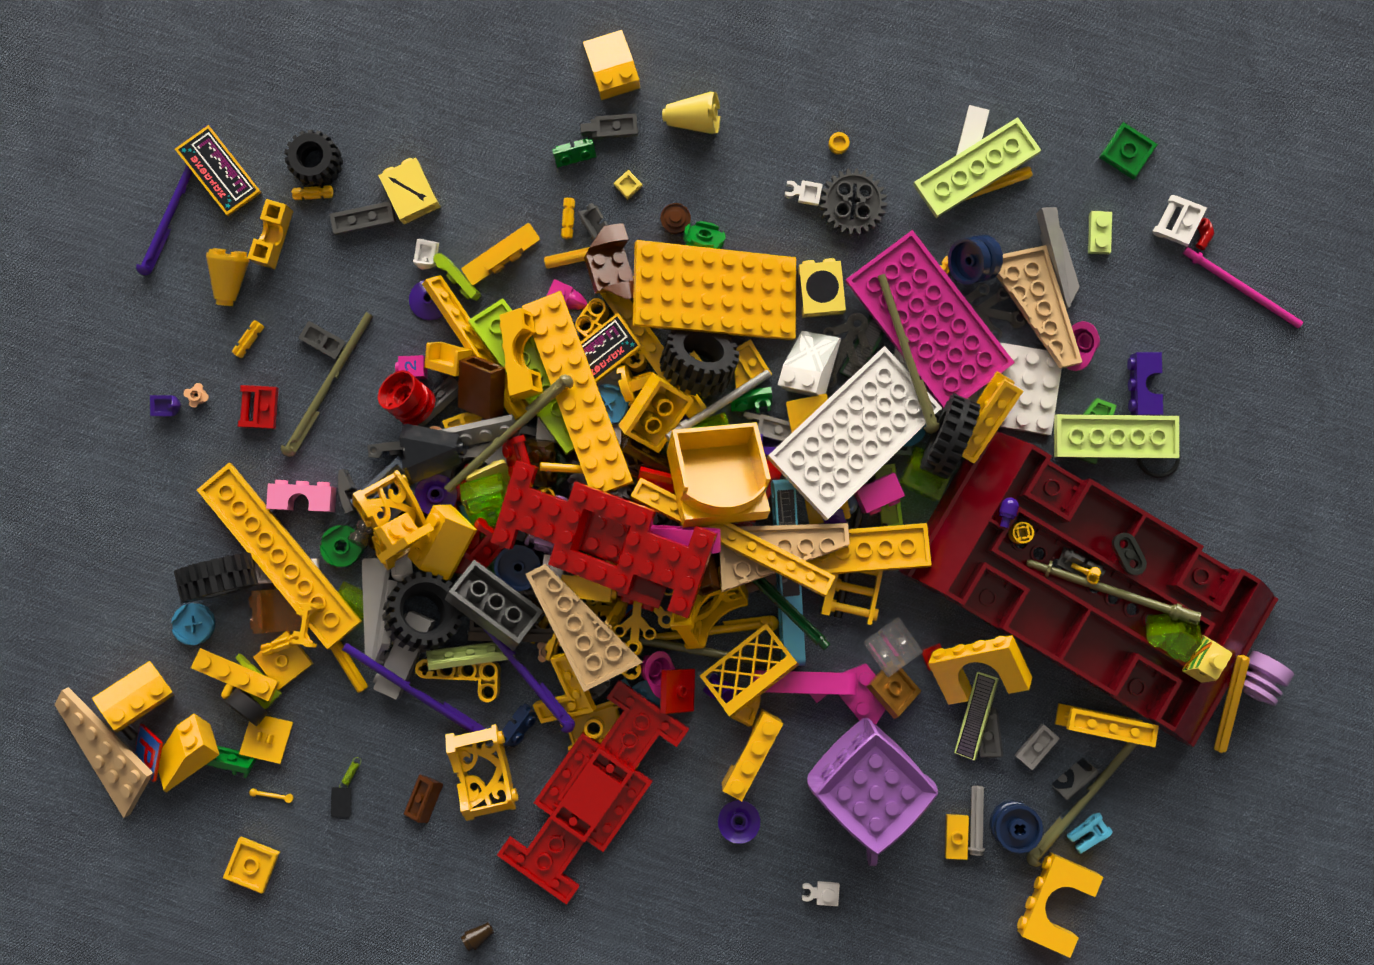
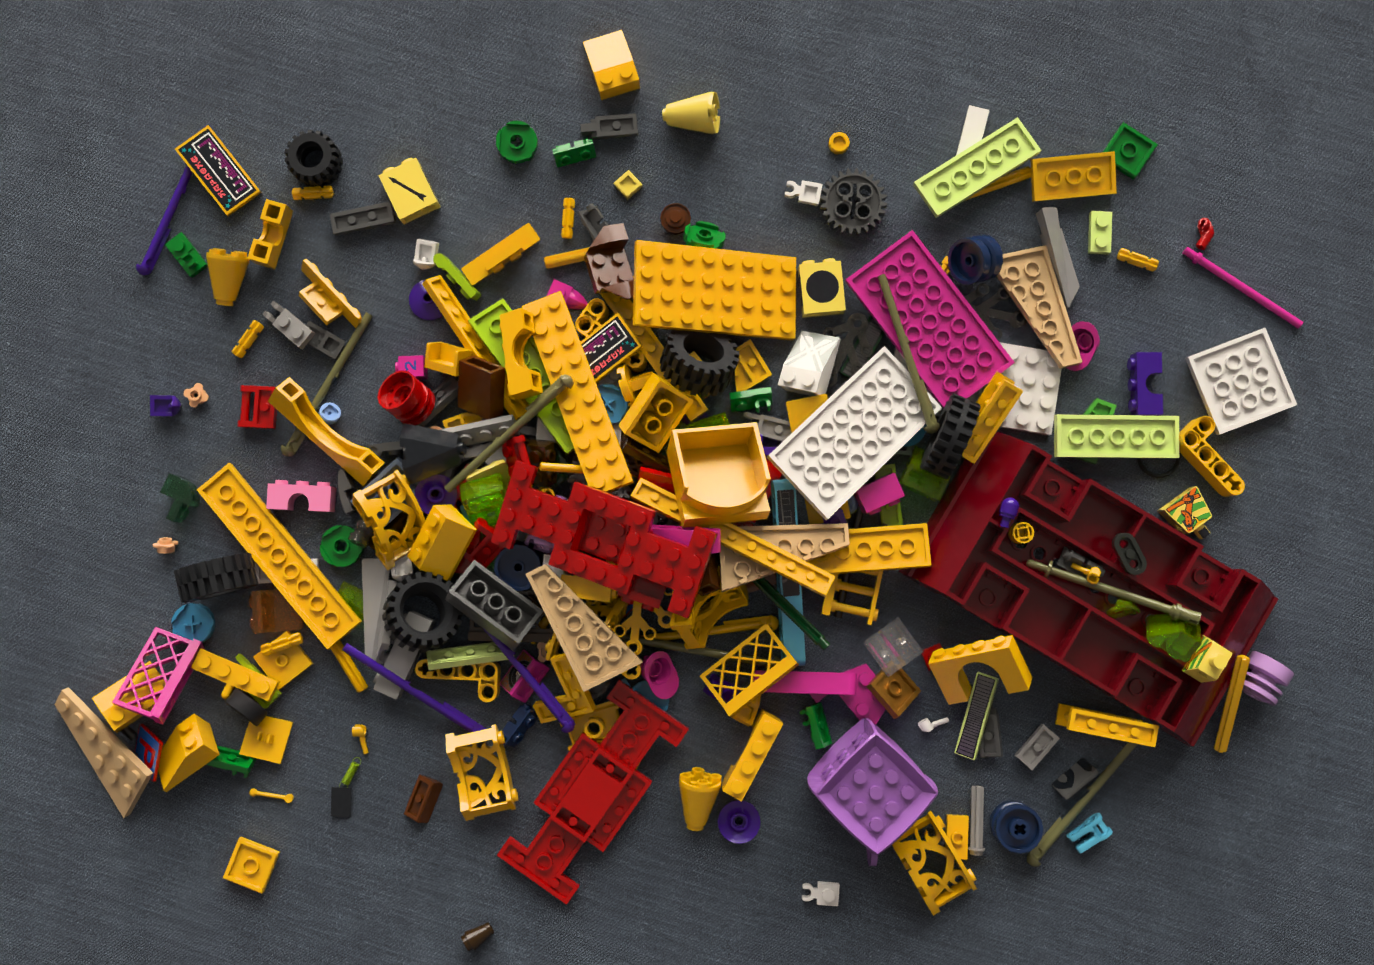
(165, 545): none -> light nougat plate
(173, 686): none -> fence
(185, 495): none -> clear green brick
(186, 254): none -> green plate
(290, 326): none -> light grey hinge
(296, 407): none -> yellow arch
(304, 638): yellow piece -> none
(325, 299): none -> yellow bracket
(330, 413): none -> light blue tile
(360, 731): none -> yellow hand
(400, 535): yellow bracket -> none
(509, 133): none -> green plate
(515, 683): none -> dark pink panel
(677, 690): red plate -> none
(685, 424): light grey bar -> none
(698, 796): none -> yellow cone
(819, 730): none -> green plate
(926, 726): none -> white hand
(934, 894): none -> yellow fence
(1056, 873): yellow arch -> none
(1073, 176): none -> yellow plate
(1129, 607): none -> clear neon green piece
(1137, 259): none -> yellow axle
(1185, 224): white plate -> none
(1188, 513): none -> torso
(1227, 481): none -> yellow beam
(1241, 381): none -> white plate

